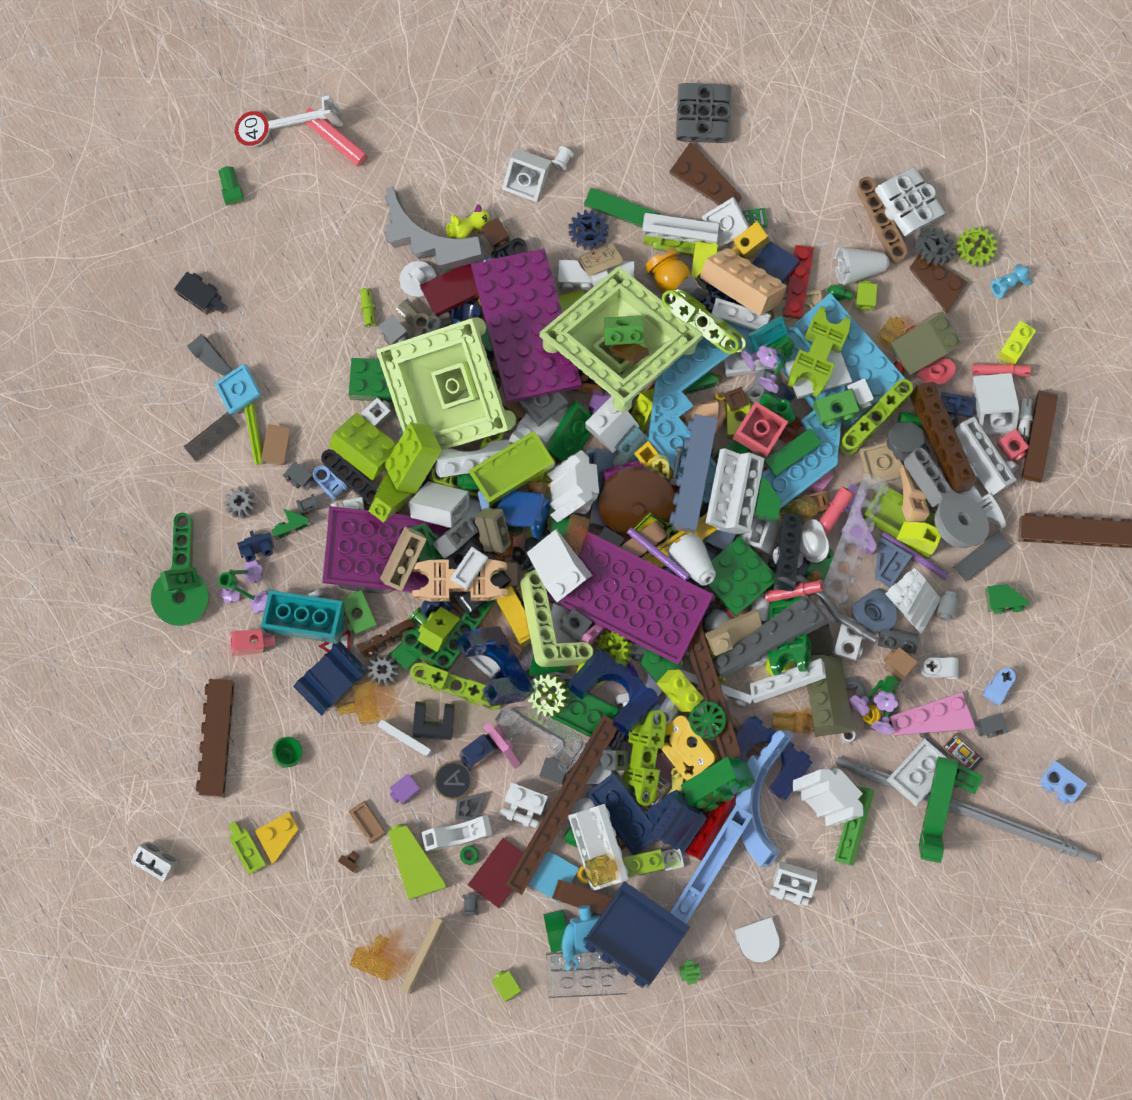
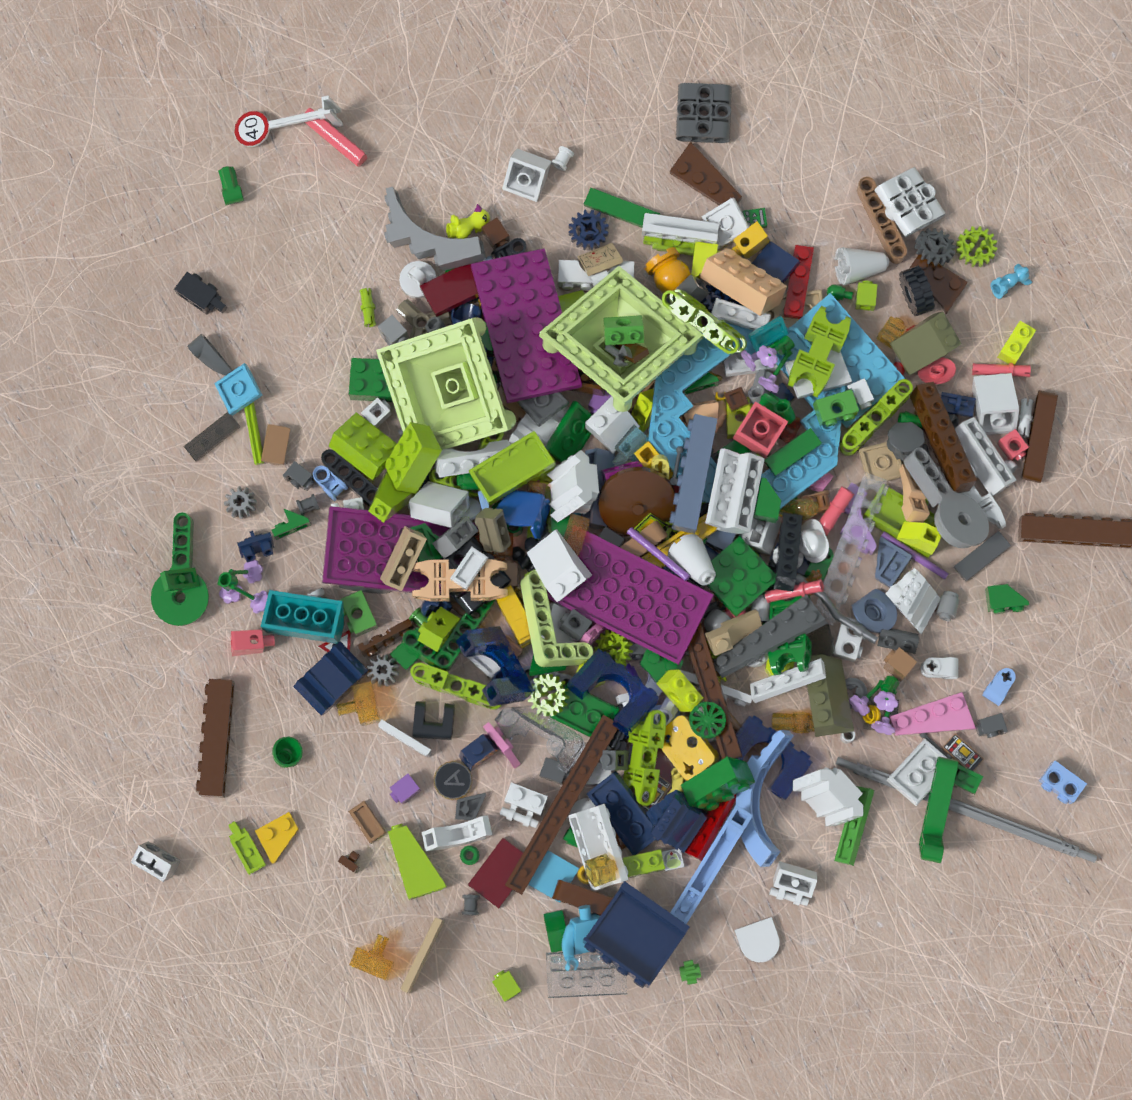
(624, 351): none -> dark grey bar
(917, 290): none -> black bush

